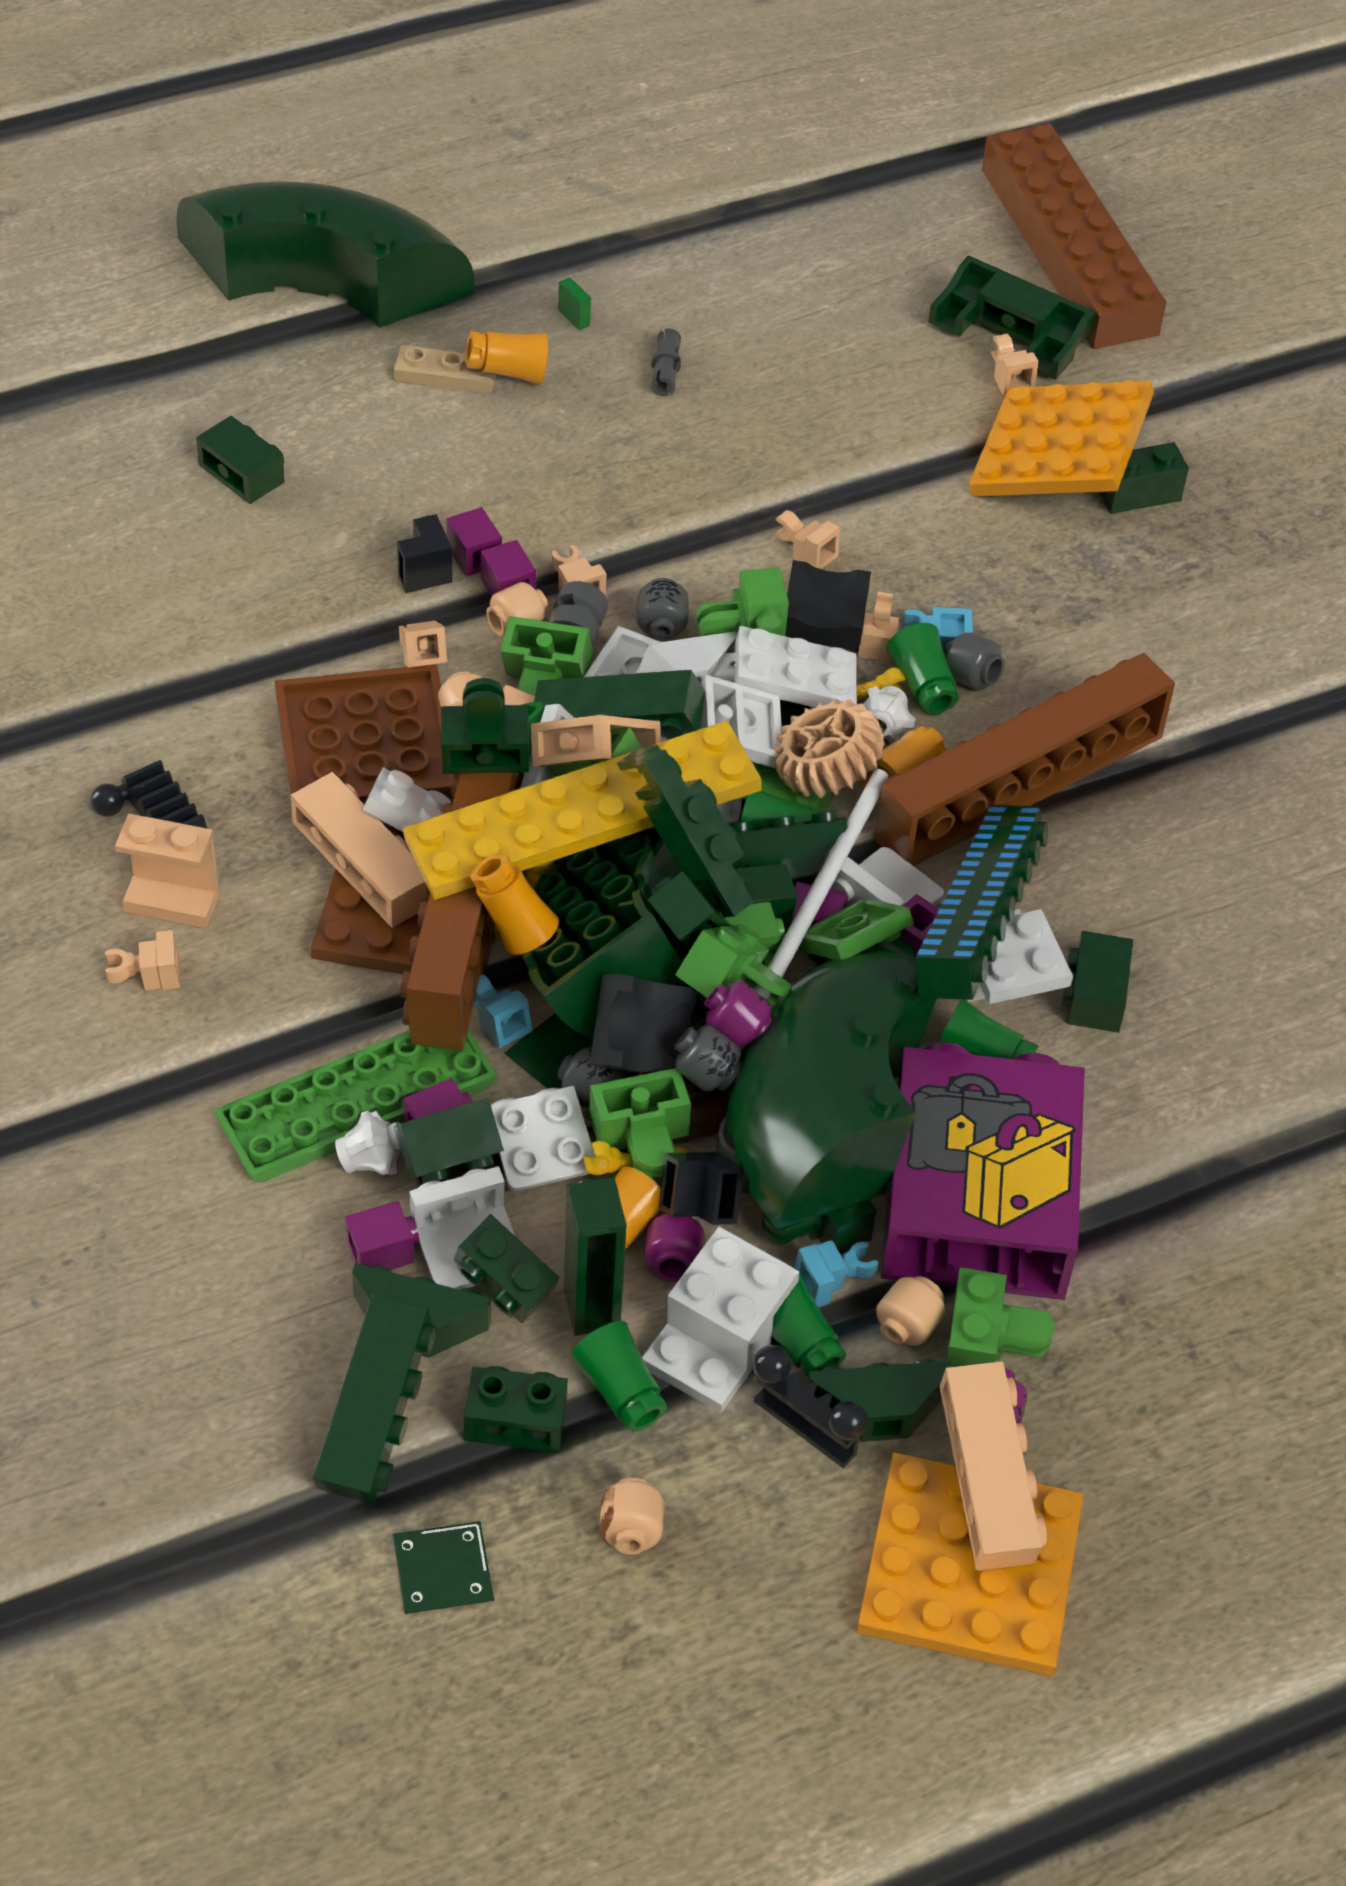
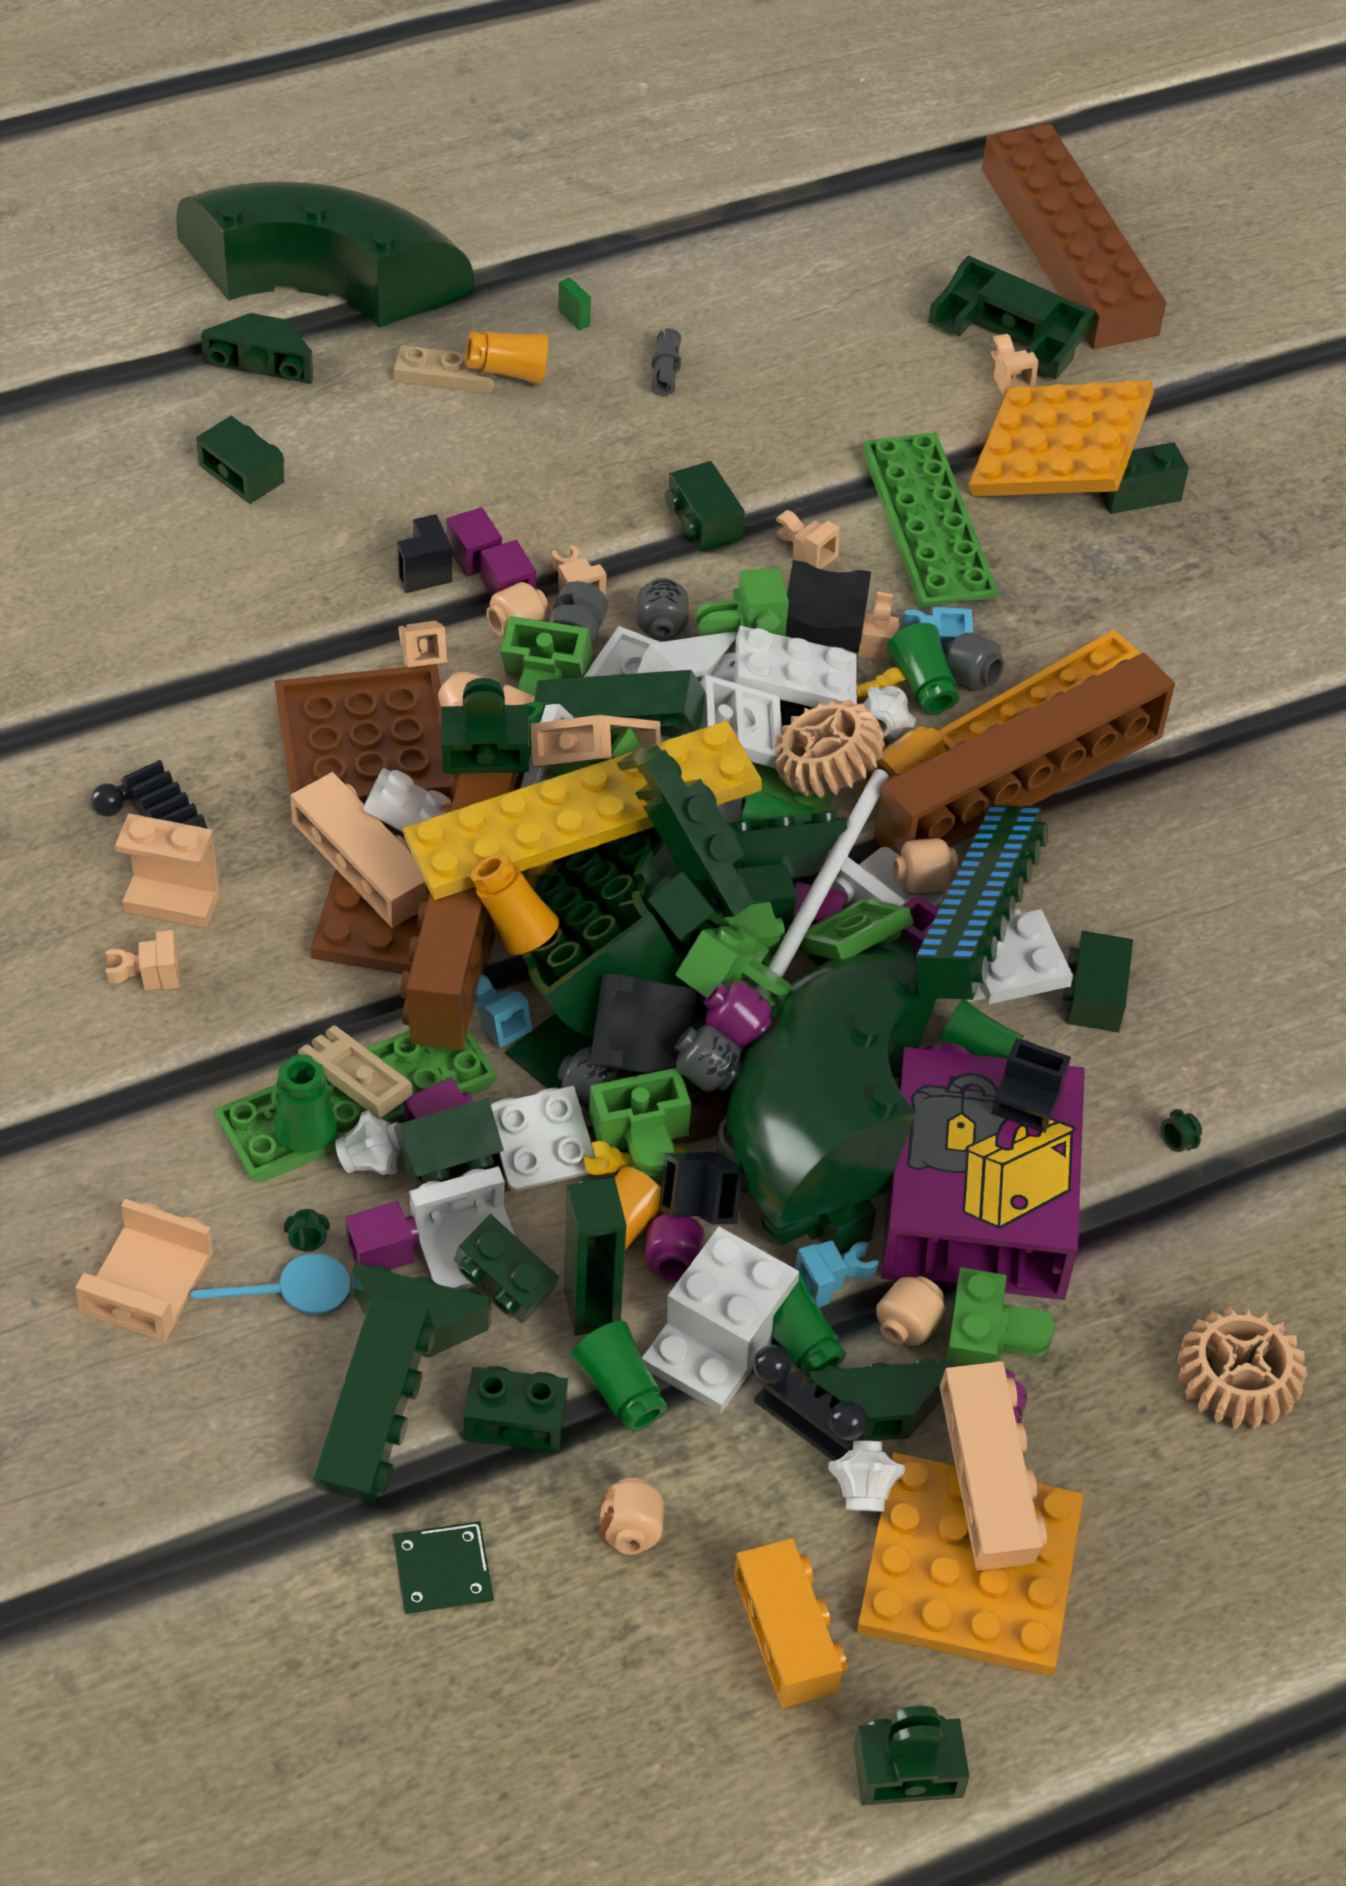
(147, 1271): none -> light nougat panel
(259, 346): none -> dark green slope
(304, 1108): none -> green plant
(306, 1230): none -> dark green plate
(308, 1284): none -> medium azure piece
(358, 1072): none -> tan hinge
(705, 506): none -> dark green brick
(789, 1622): none -> light orange brick
(866, 1476): none -> white rock
(911, 1758): none -> dark green brick
(926, 866): none -> light nougat head
(928, 520): none -> bright green plate
(1031, 1085): none -> black piece
(1061, 676): none -> light orange plate
(1181, 1131): none -> dark green plate
(1241, 1346): none -> light nougat gear

